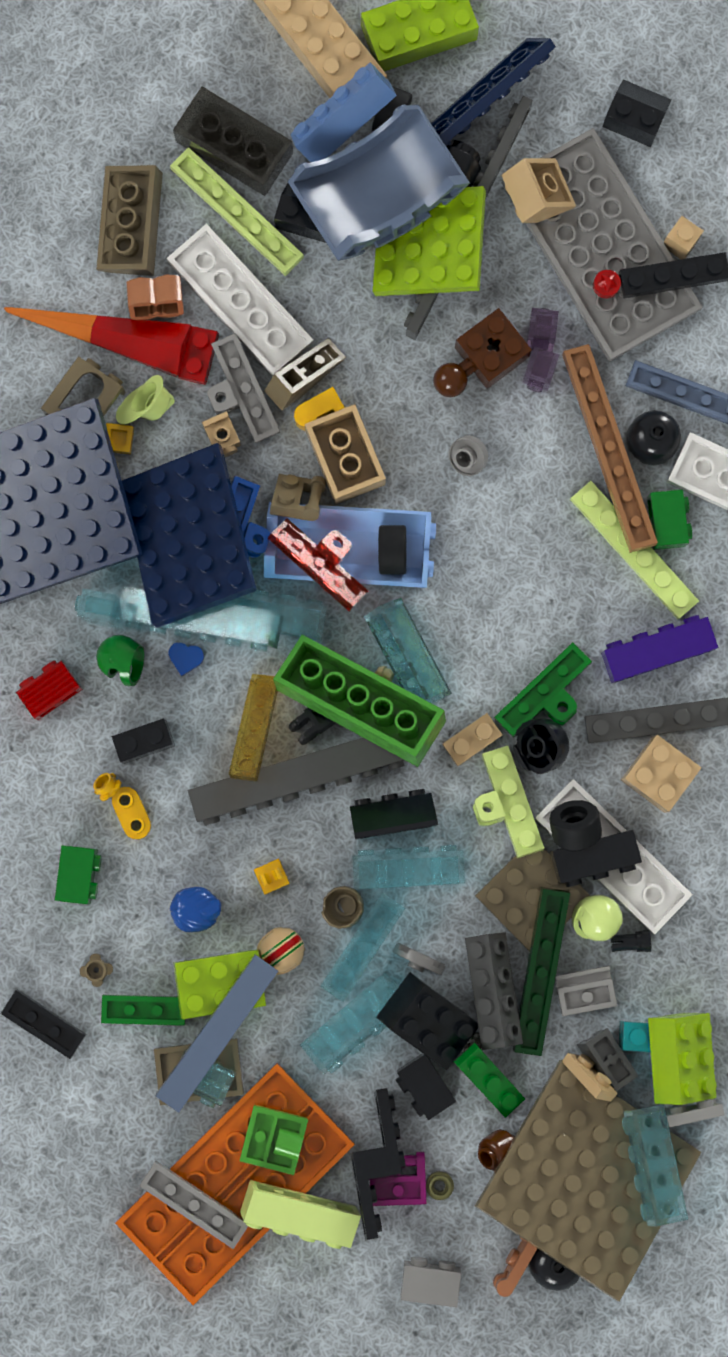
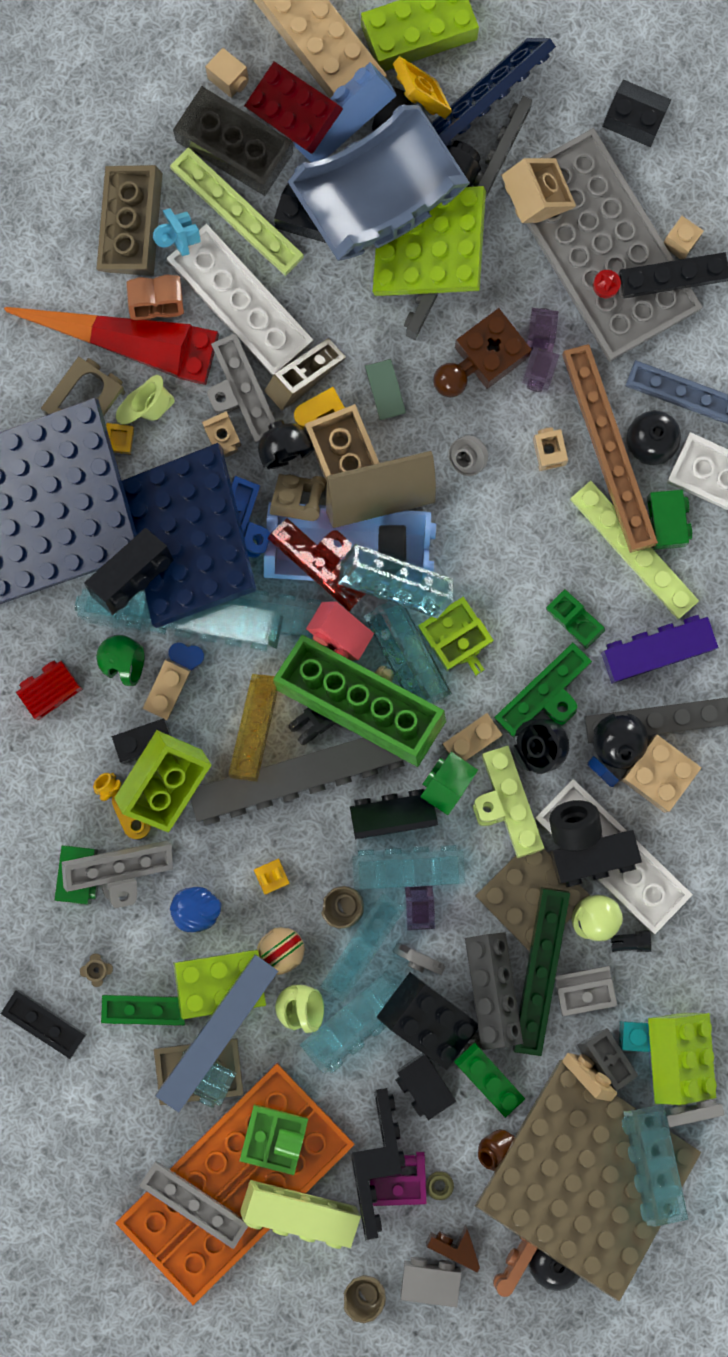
(117, 870): none -> light grey plate
(129, 571): none -> black brick
(162, 781): none -> lime brick
(166, 689): none -> tan plate
(178, 231): none -> medium azure hips
(227, 73): none -> tan brick
(283, 444): none -> black cylinder
(293, 107): none -> dark red plate
(300, 1008): none -> yellowish green helmet
(339, 630): none -> coral brick
(364, 1310): none -> dark tan hair
(380, 489): none -> dark tan slope
(385, 389): none -> sand green slope
(396, 581): none -> clear light blue brick
(419, 908): none -> clear purple brick
(421, 88): none -> yellow plate
(448, 782): none -> green brick
(457, 636): none -> lime plate
(461, 1253): none -> reddish brown slope
(555, 439): none -> tan brick
(575, 619): none -> green slope
(602, 771): none -> blue tile
(620, 740): none -> black cylinder

